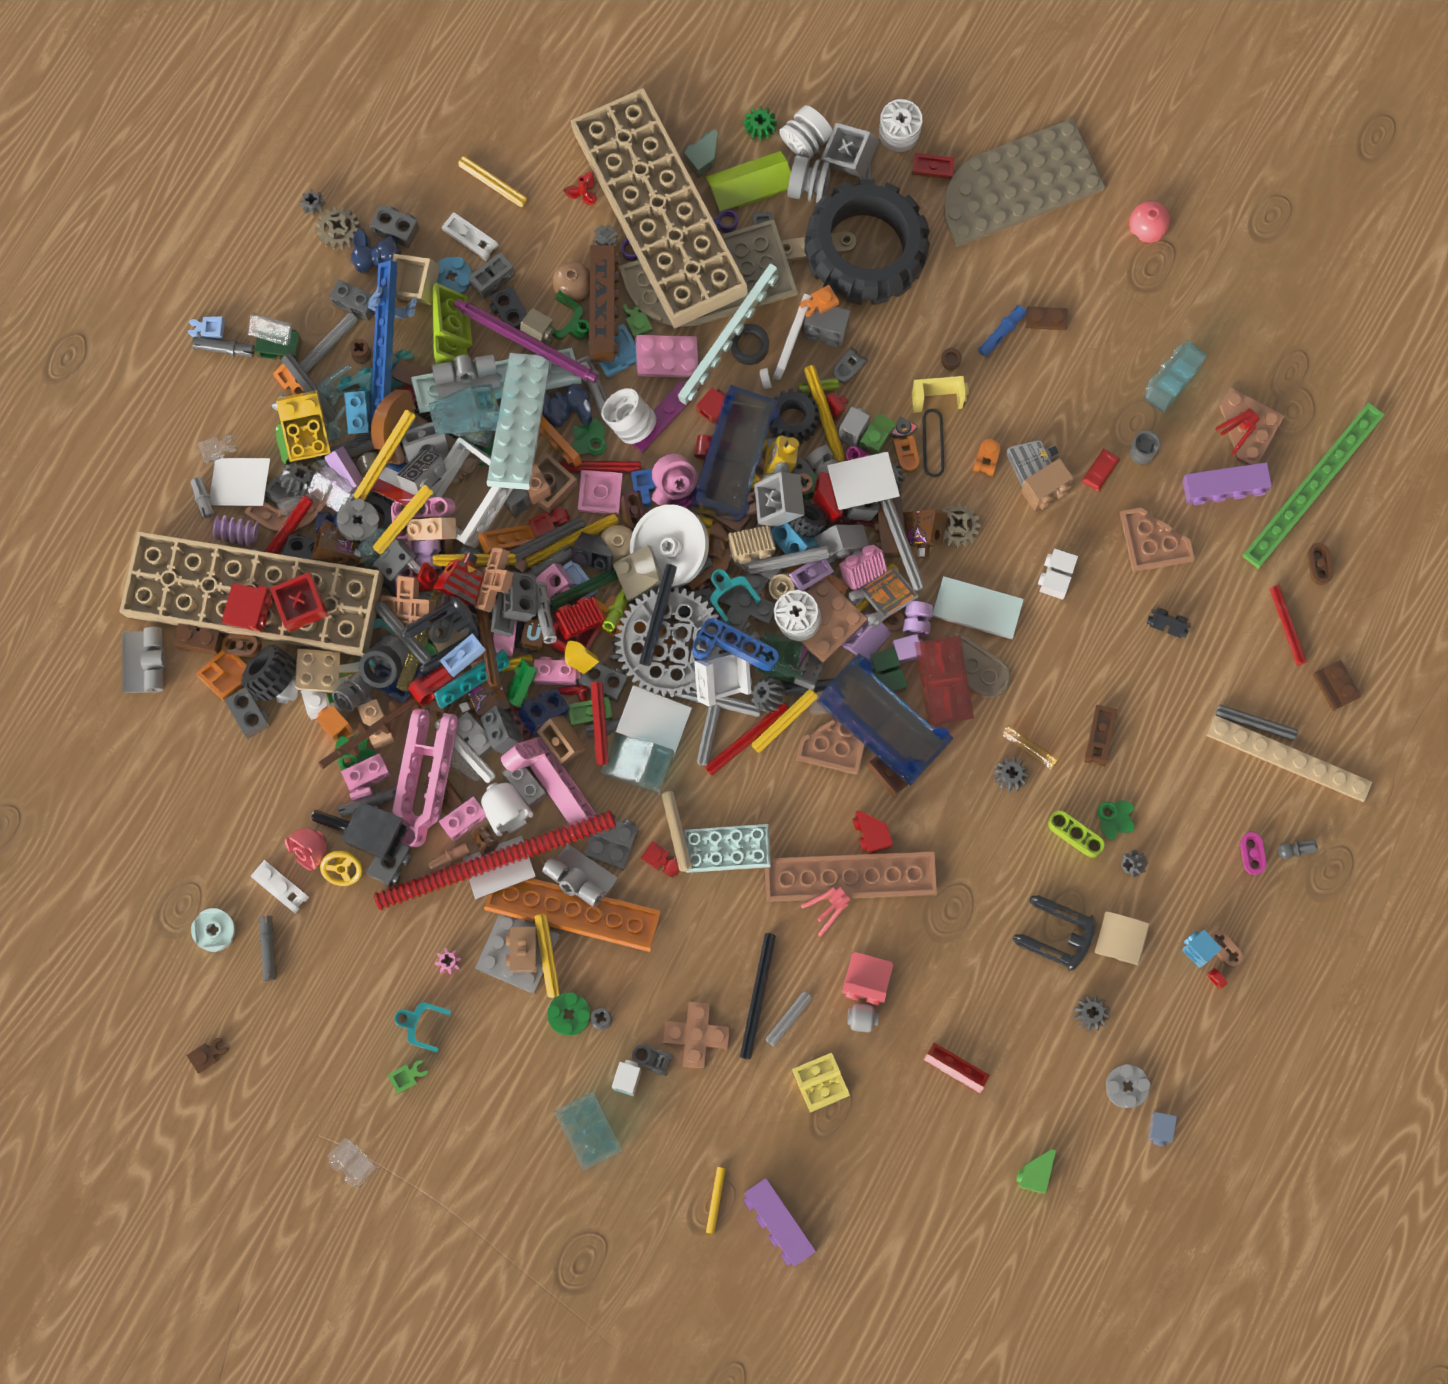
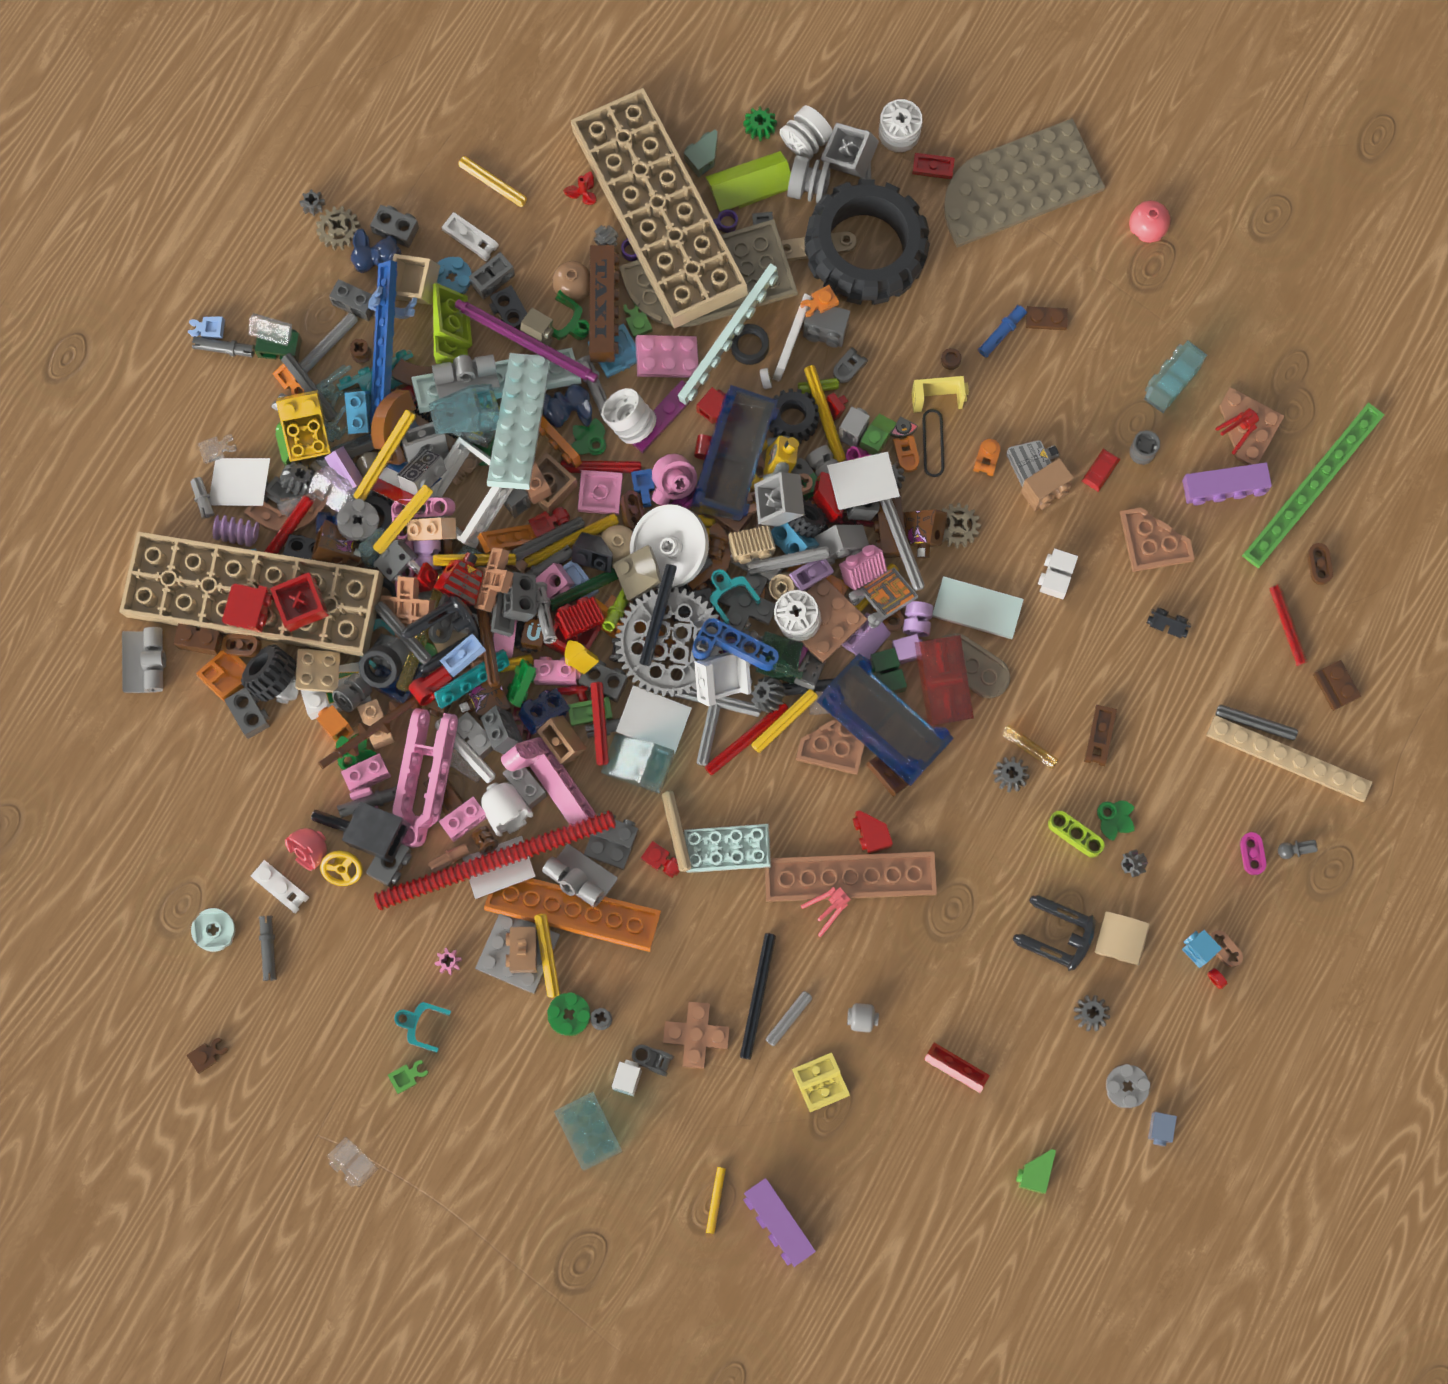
(867, 978): coral bracket -> none

